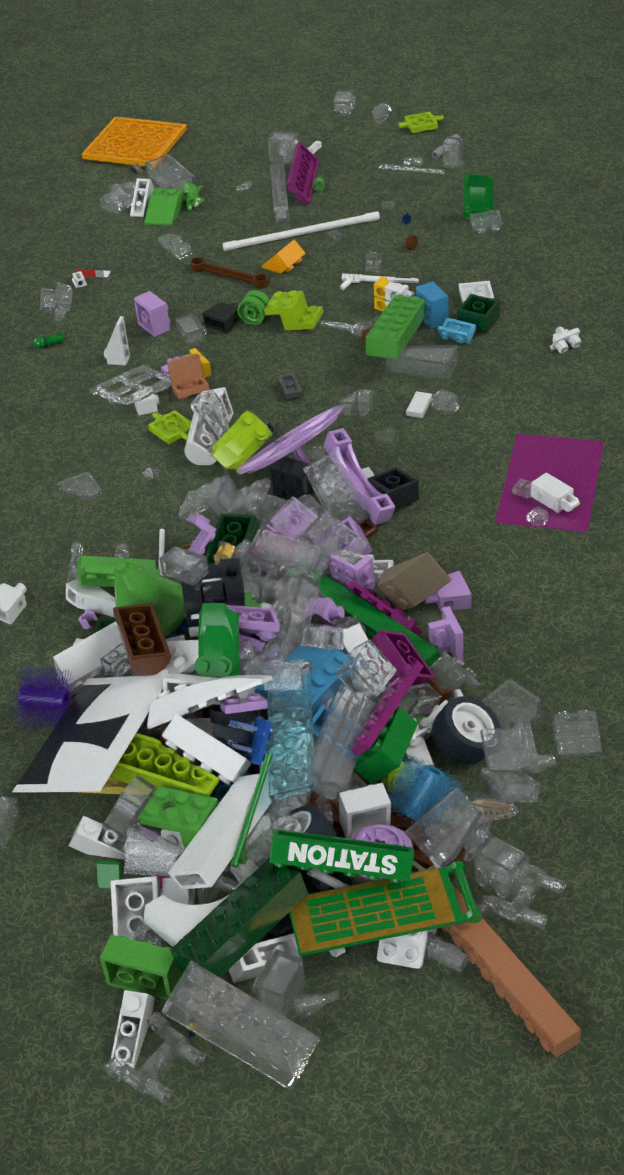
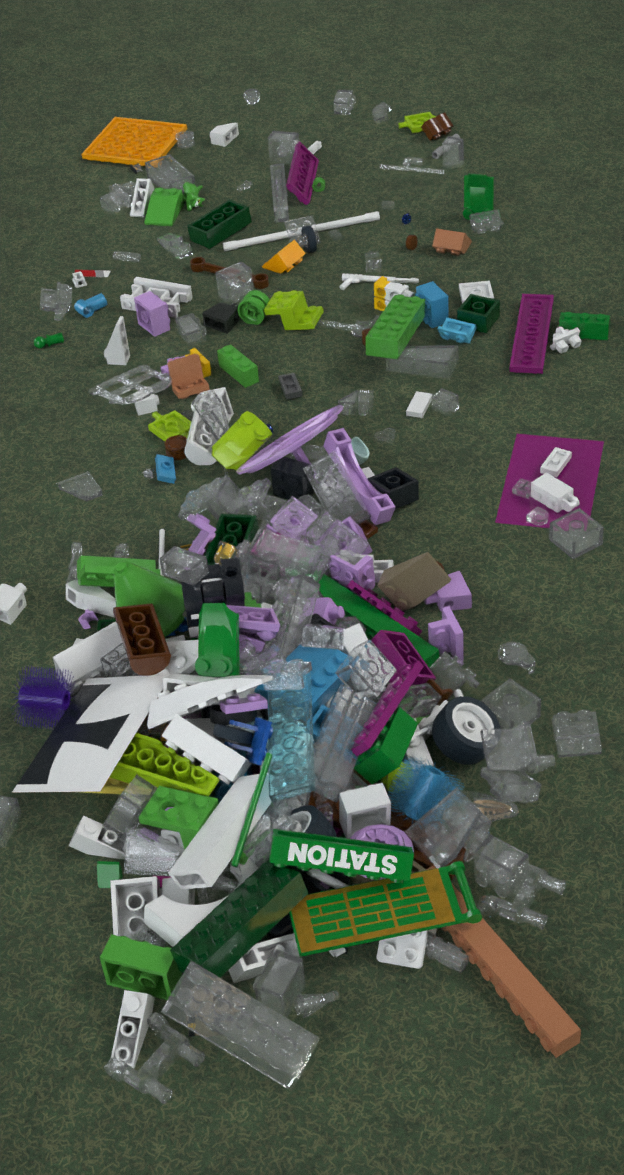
(87, 307): none -> dark azure piece
(126, 256): none -> clear axle
(165, 468): none -> dark azure plate
(168, 292): none -> white fence
(176, 447): none -> reddish brown wheel
(185, 139): none -> clear wheel
(219, 224): none -> dark green brick
(224, 134): none -> white slope
(234, 282): none -> clear brick
(238, 366): none -> bright green brick
(251, 96): none -> clear cone
(304, 233): none -> clear plate
(360, 450): none -> light aqua helmet
(437, 126): none -> reddish brown brick
(451, 241): none -> nougat slope
(517, 654): none -> clear piece
(532, 334): none -> magenta plate
(556, 462): none -> white plate
(576, 533): none -> clear brick
(590, 325): none -> green slope

